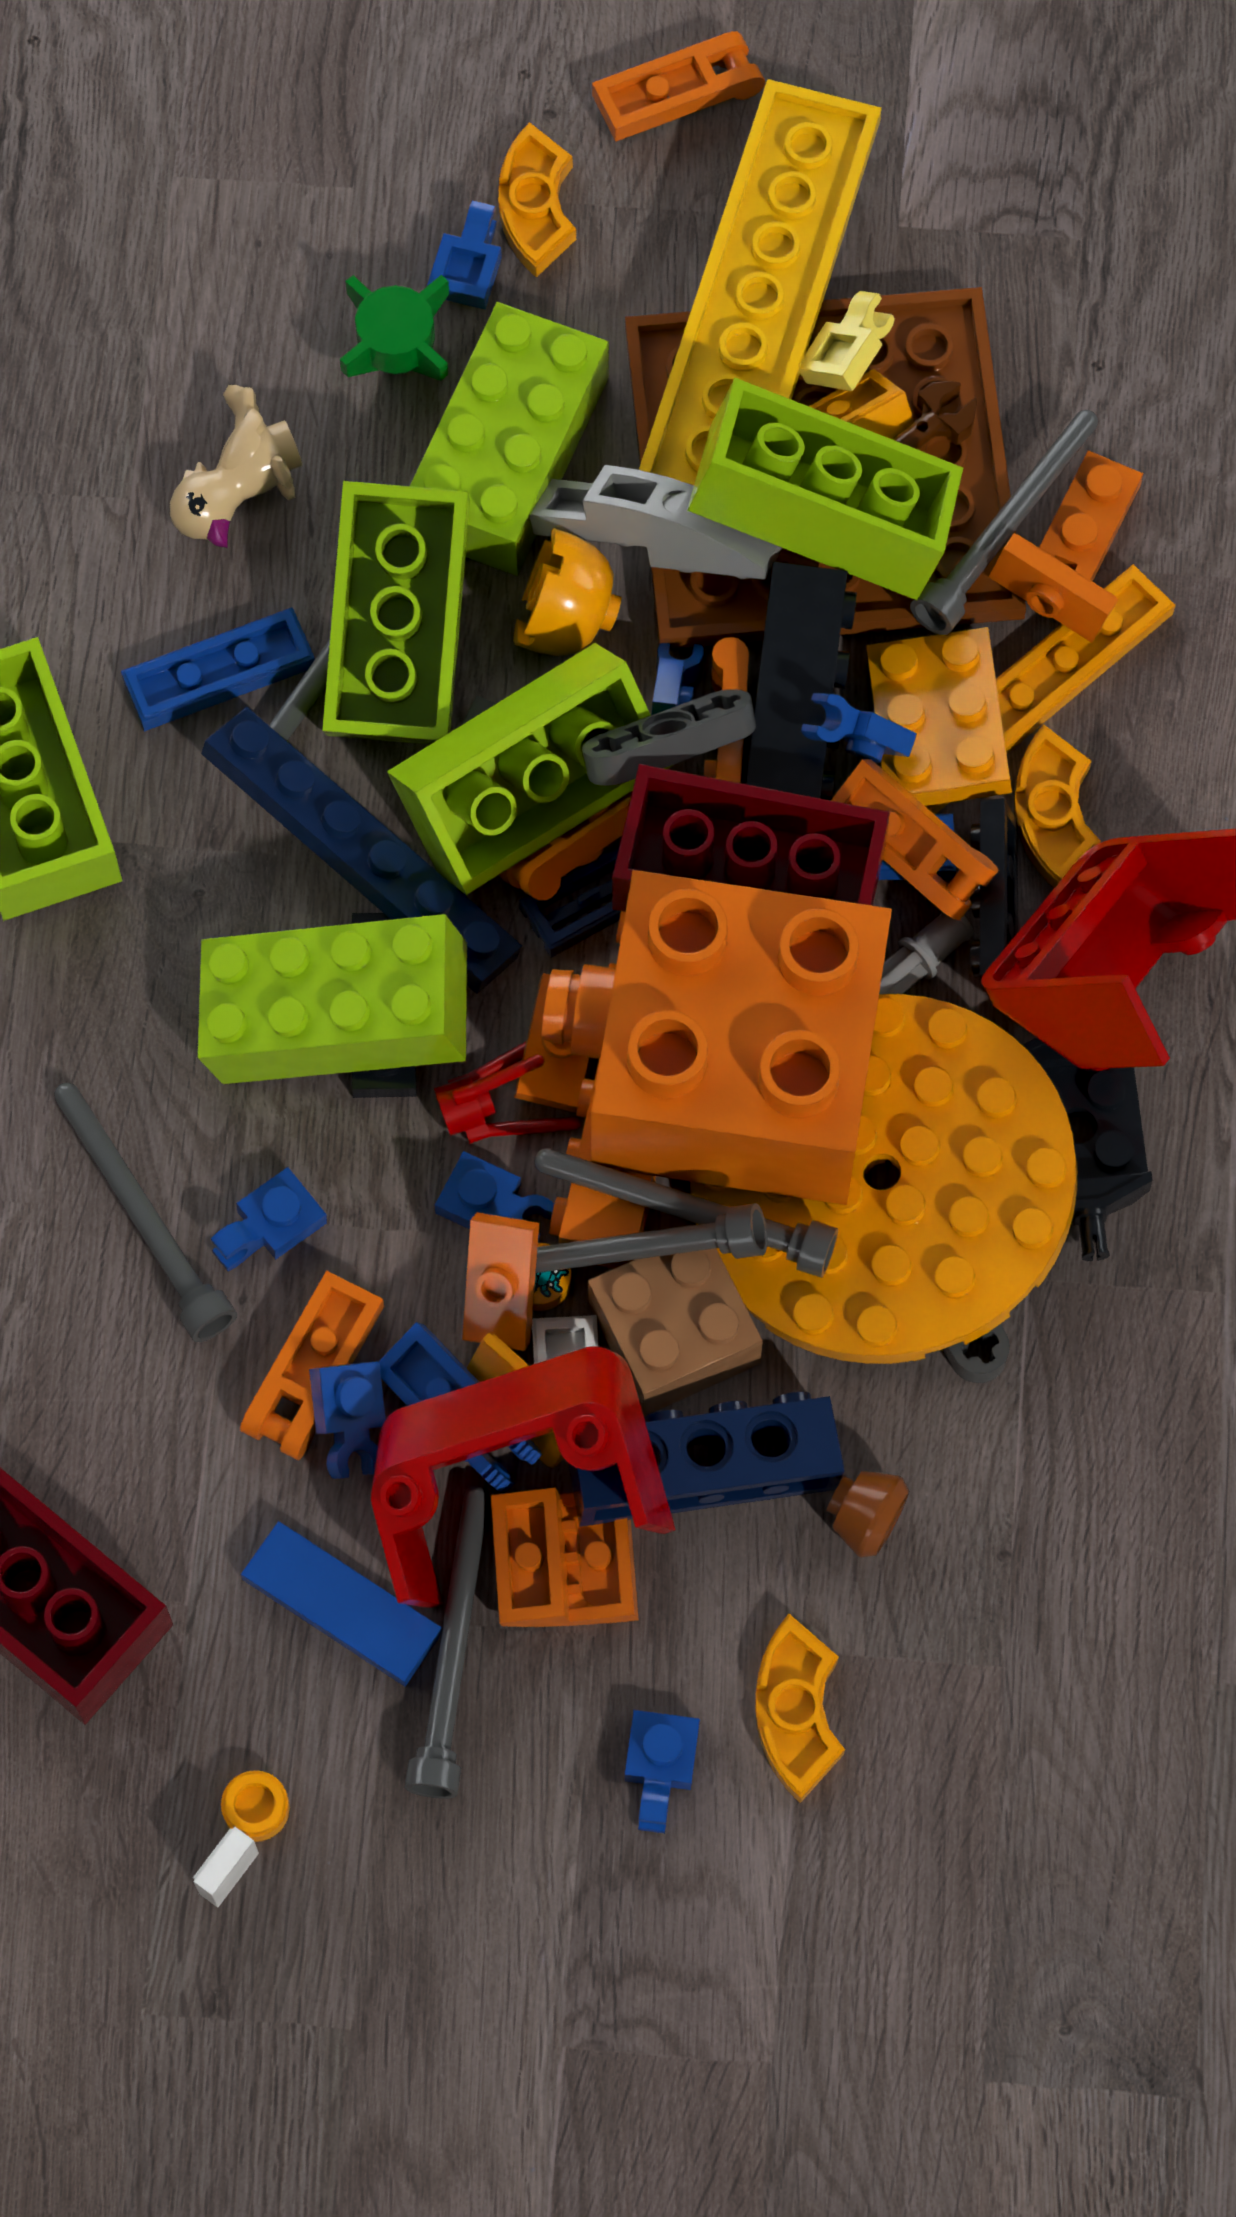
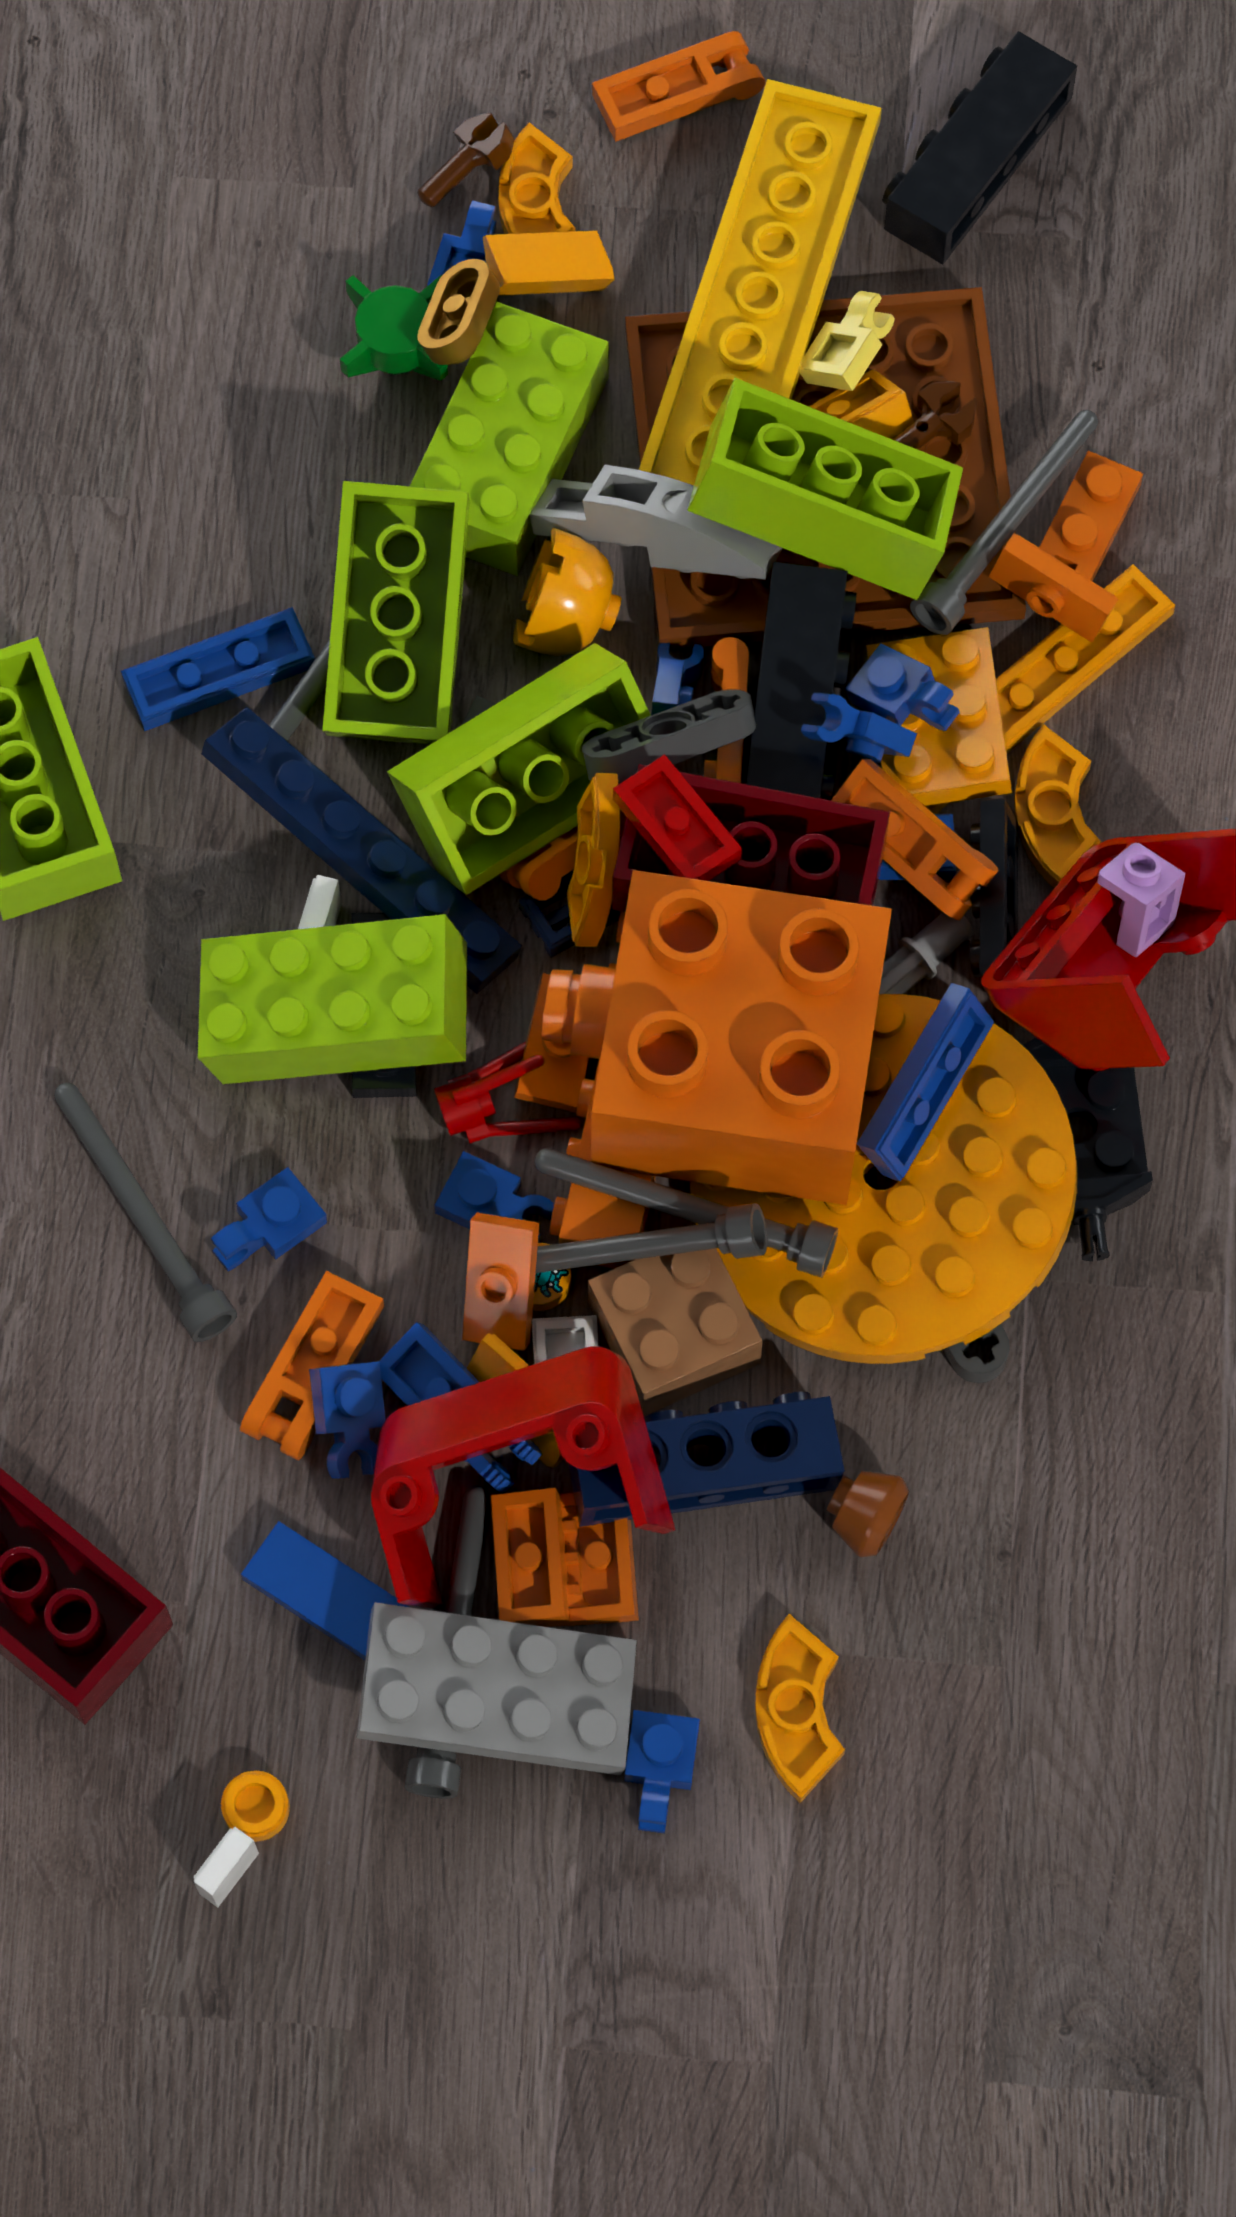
(249, 465): tan animal -> none
(322, 903): none -> white tile
(458, 312): none -> pearl gold plate
(480, 143): none -> reddish brown bar
(497, 1689): none -> light grey plate
(548, 262): none -> light orange slope
(595, 859): none -> light orange tile
(676, 822): none -> red plate
(900, 685): none -> blue plate
(925, 1082): none -> blue tile
(978, 146): none -> black brick
(1148, 893): none -> lavender bracket

